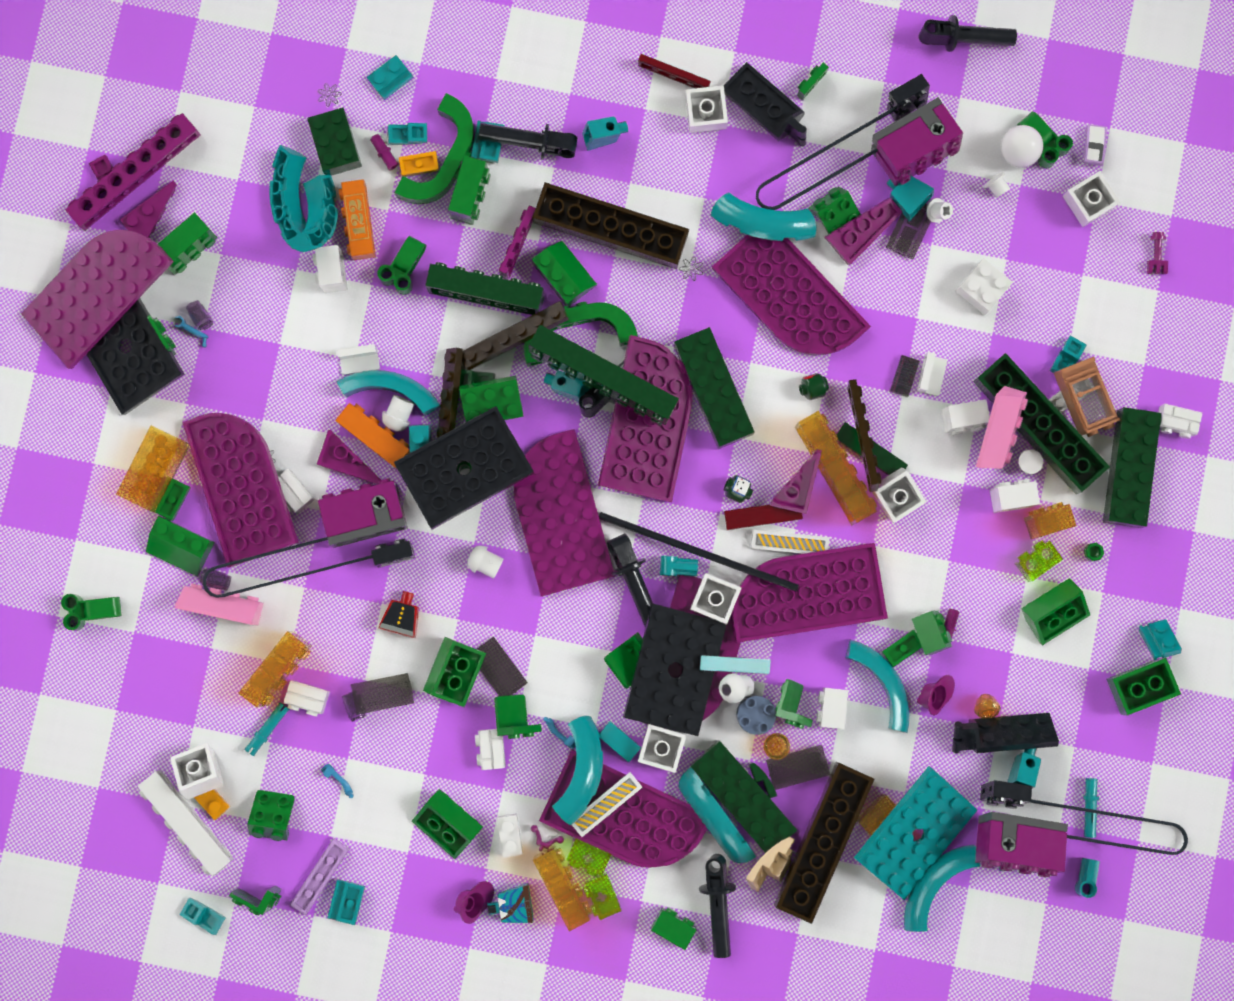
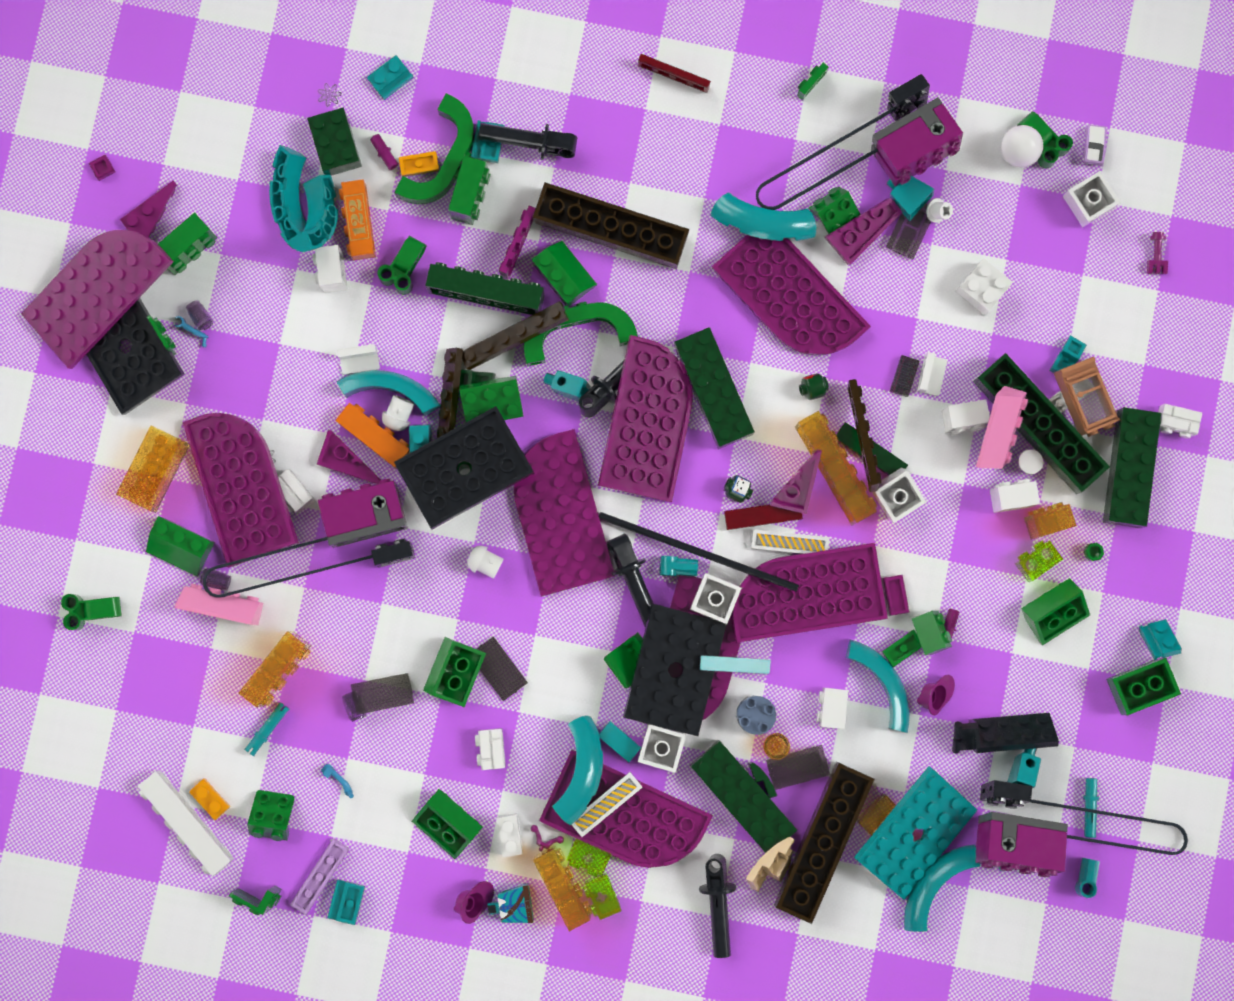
(143, 171): magenta brick -> none
(172, 499): green plate -> none
(196, 771): white brick -> none
(202, 915): teal slope -> none
(306, 697): white brick -> none
(401, 616): torso -> none
(407, 134): teal slope -> none
(512, 717): green bracket -> none
(567, 741): dark azure piece -> none
(602, 375): dark green brick -> none
(603, 132): teal torso -> none
(674, 928): green brick -> none
(691, 272): clear plant -> none
(706, 109): white brick -> none
(714, 818): teal brick -> none
(735, 687): white piece -> none
(766, 104): black hinge -> none
(789, 703): green bracket -> none
(896, 595): none -> magenta tile
(951, 33): black piece -> none
(987, 706): cone -> none
(997, 185): white piece -> none

